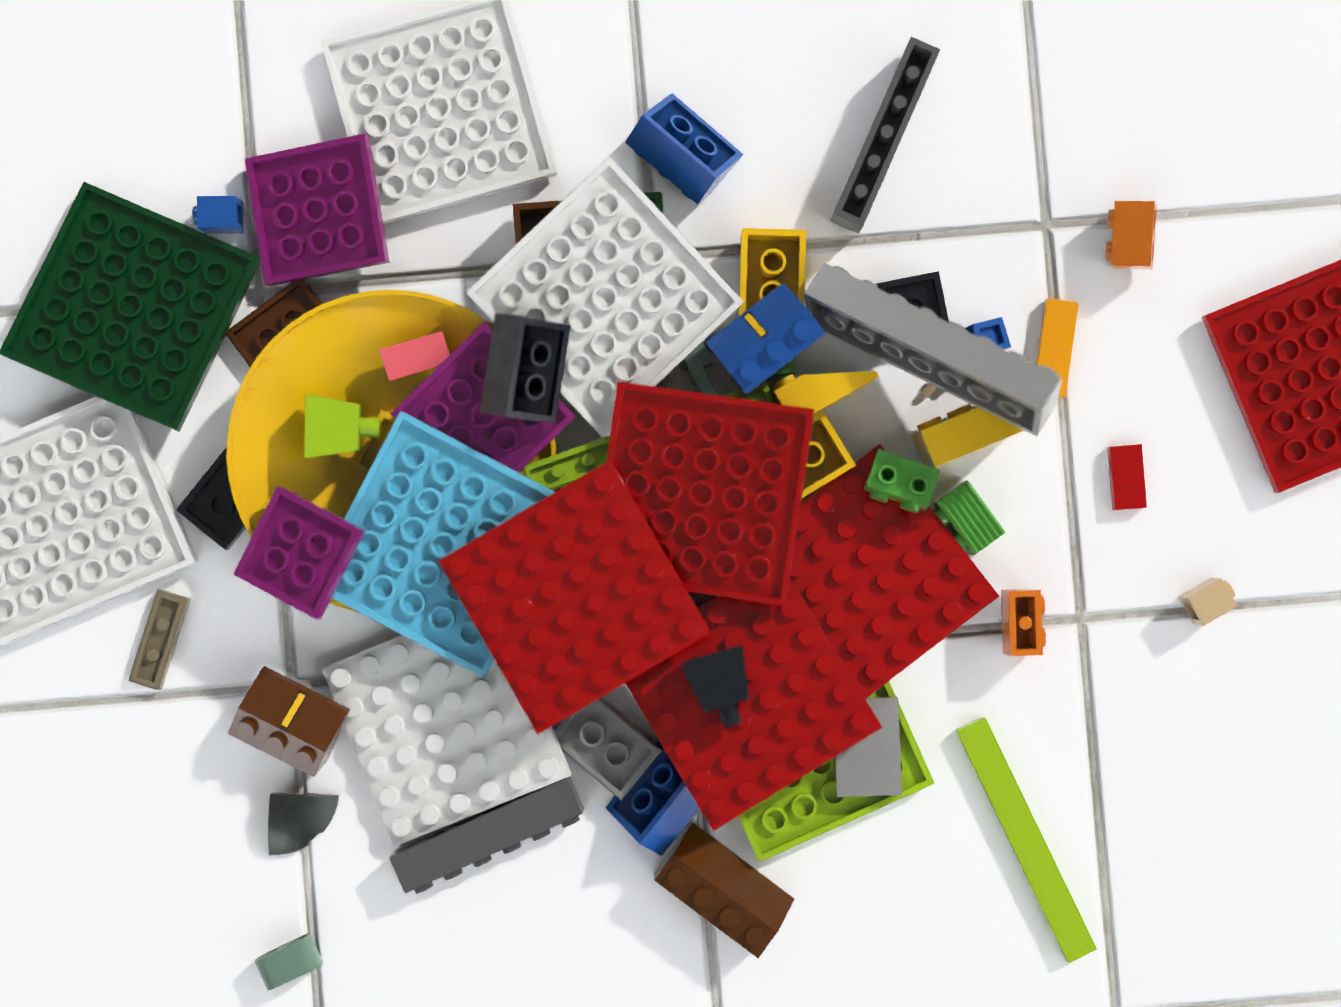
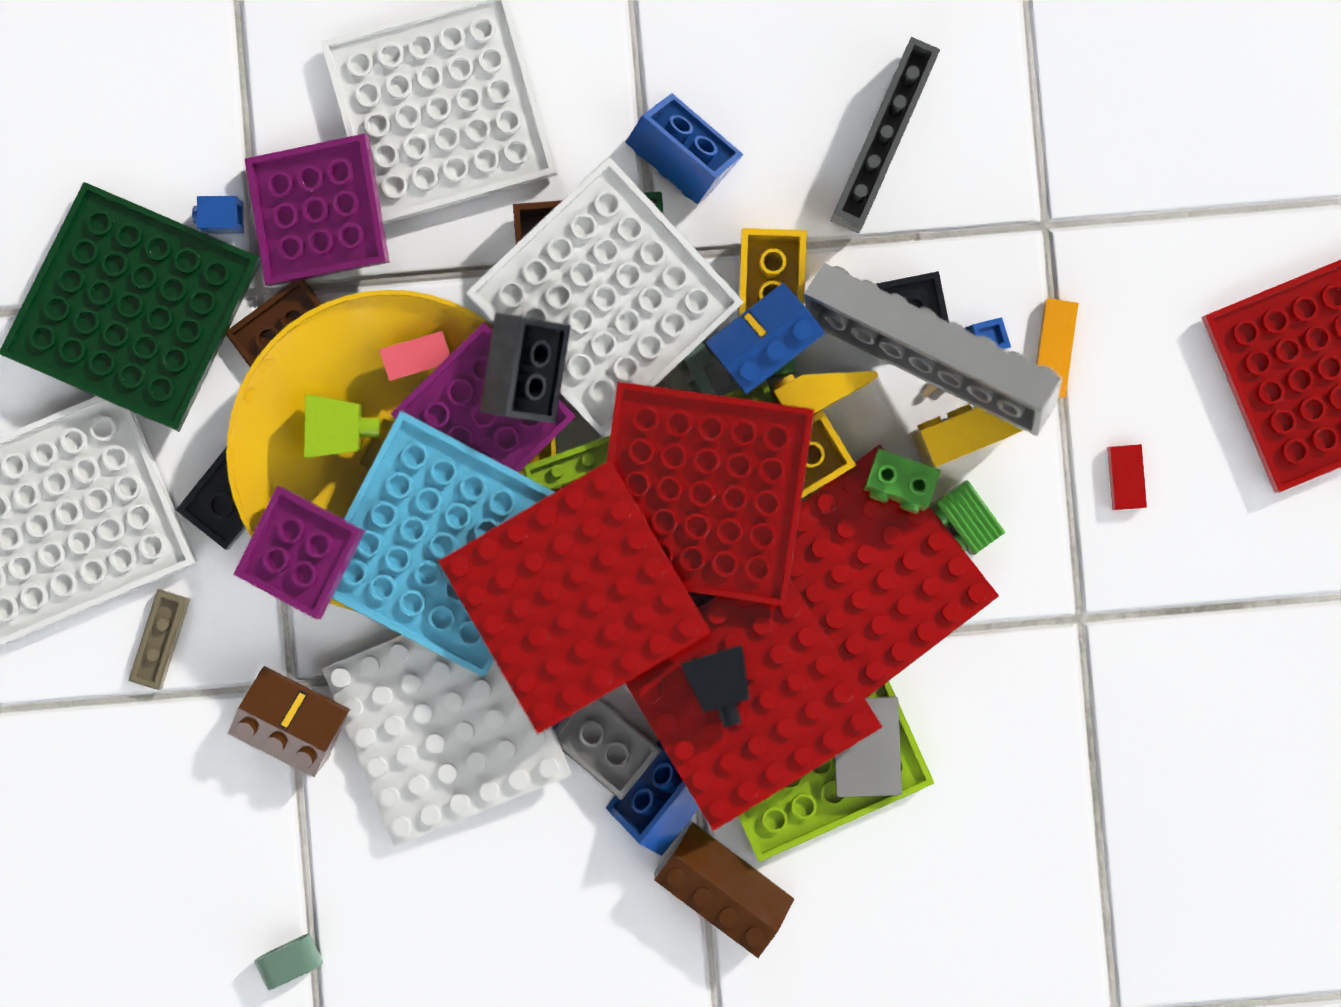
(297, 819): pearl dark grey brick -> none
(486, 834): dark grey brick -> none
(1022, 622): orange brick -> none
(1026, 839): lime tile -> none
(1132, 234): orange brick -> none
(1208, 600): tan brick -> none

